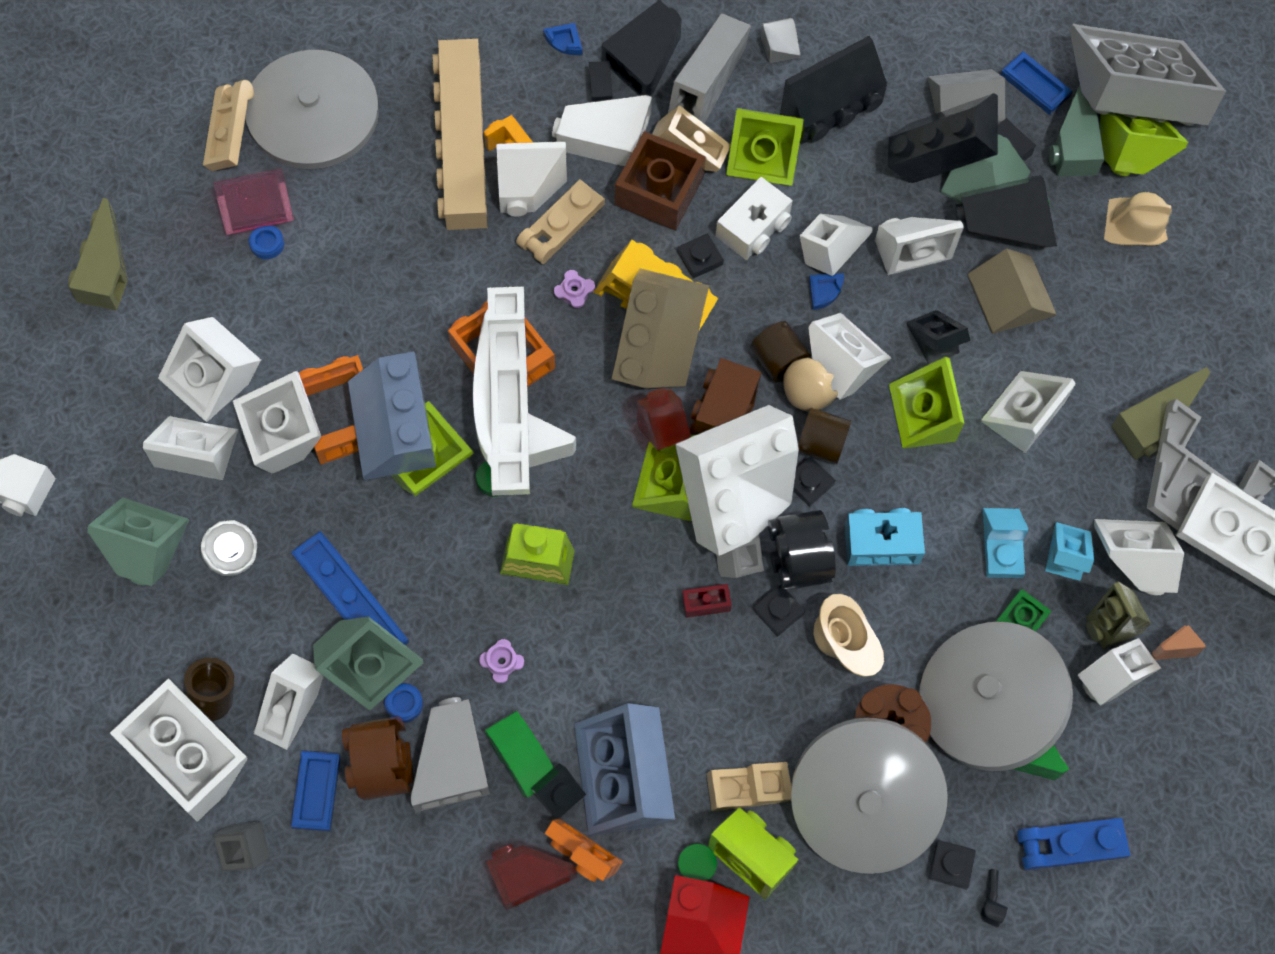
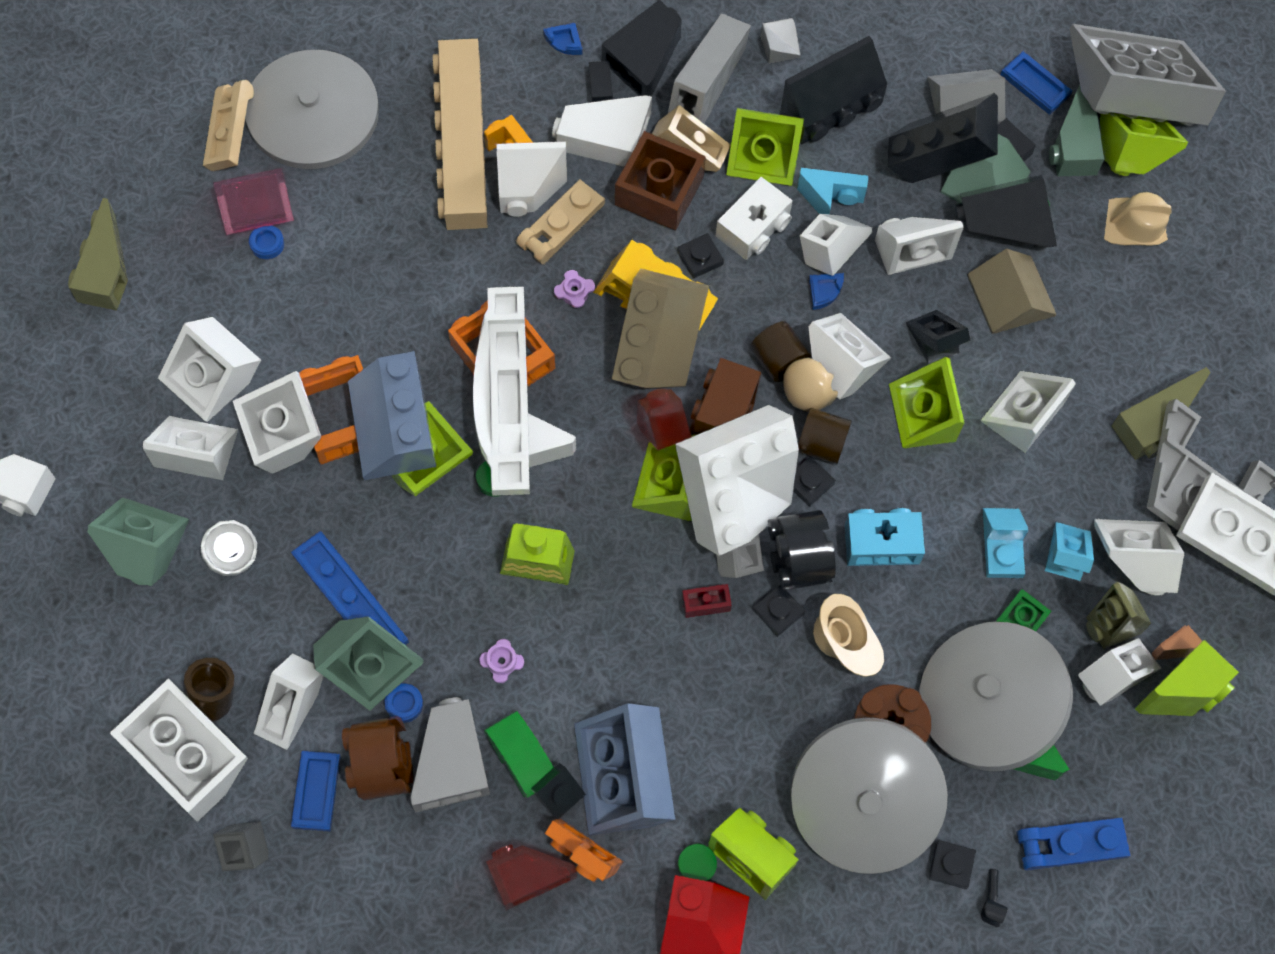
(749, 786): tan slope -> none
(822, 186): none -> medium azure slope
(1194, 684): none -> lime slope

